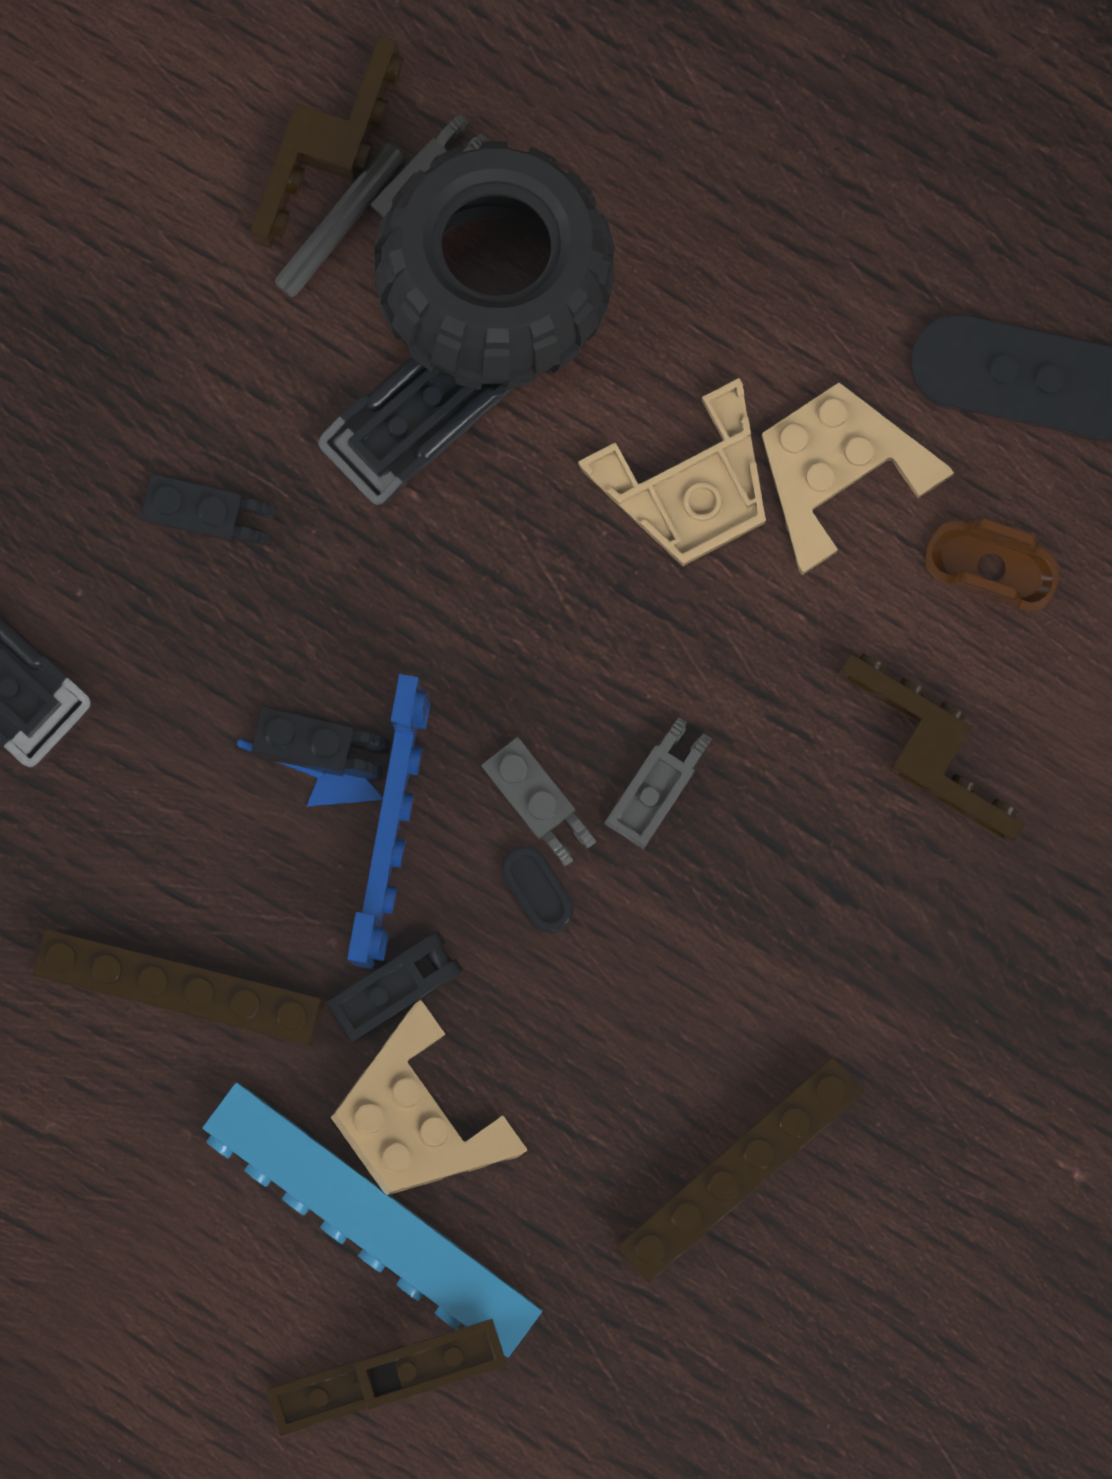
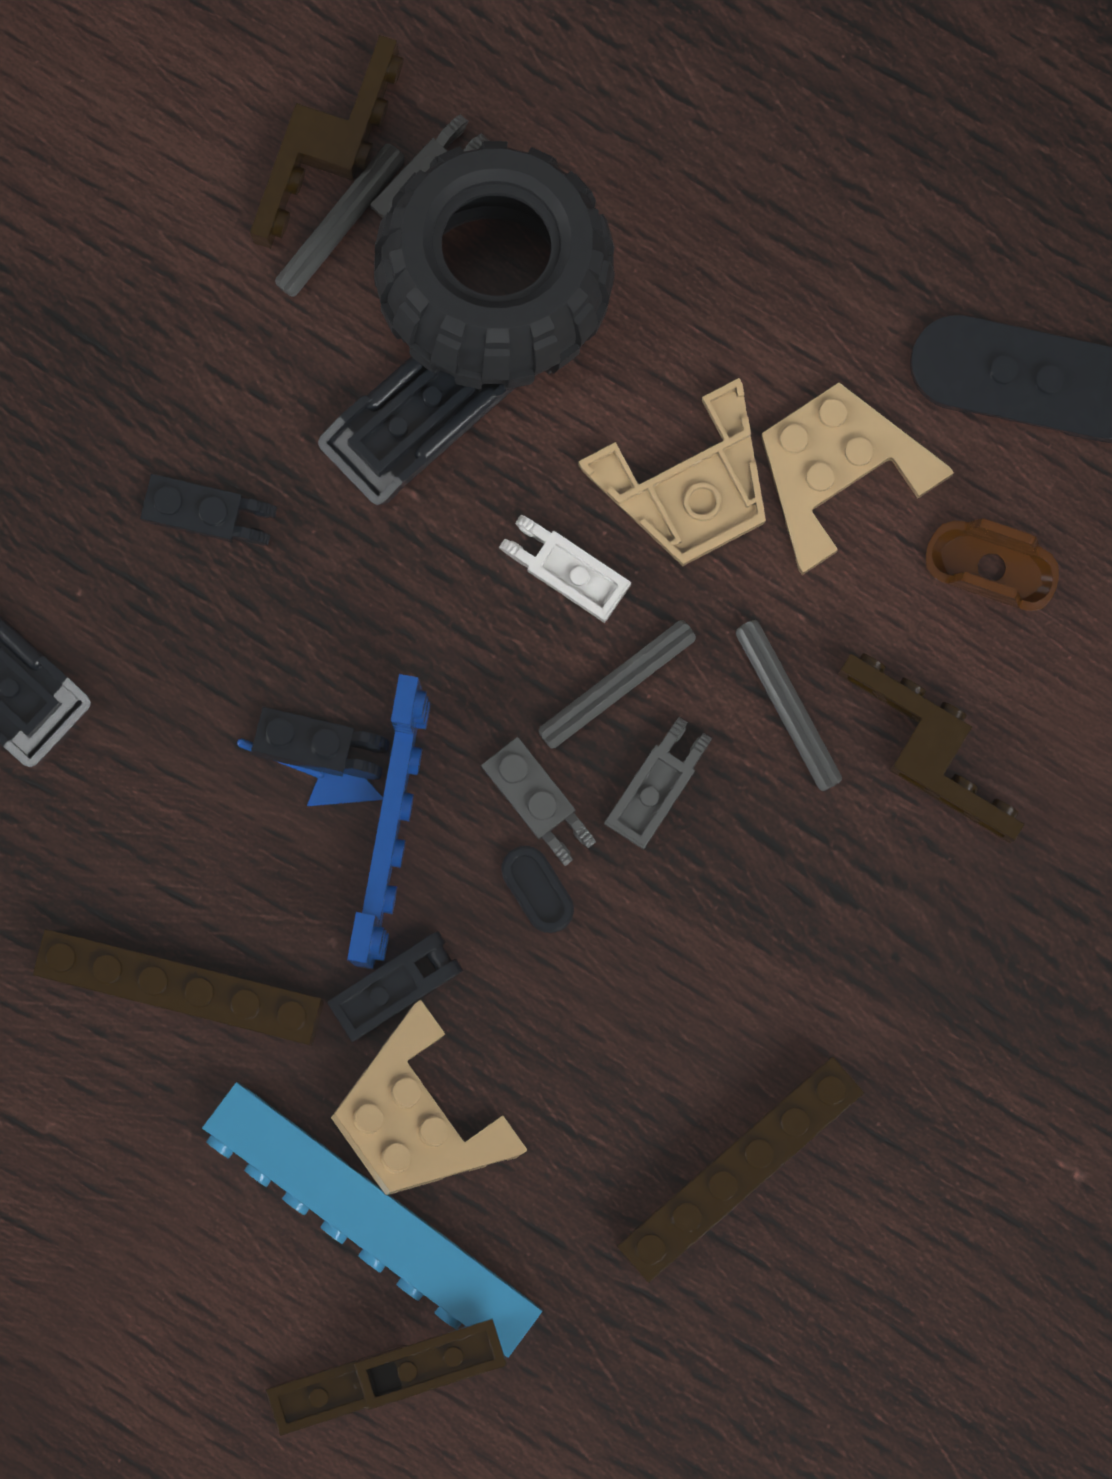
(569, 570): none -> white hinge
(617, 684): none -> dark grey axle
(788, 705): none -> dark grey axle

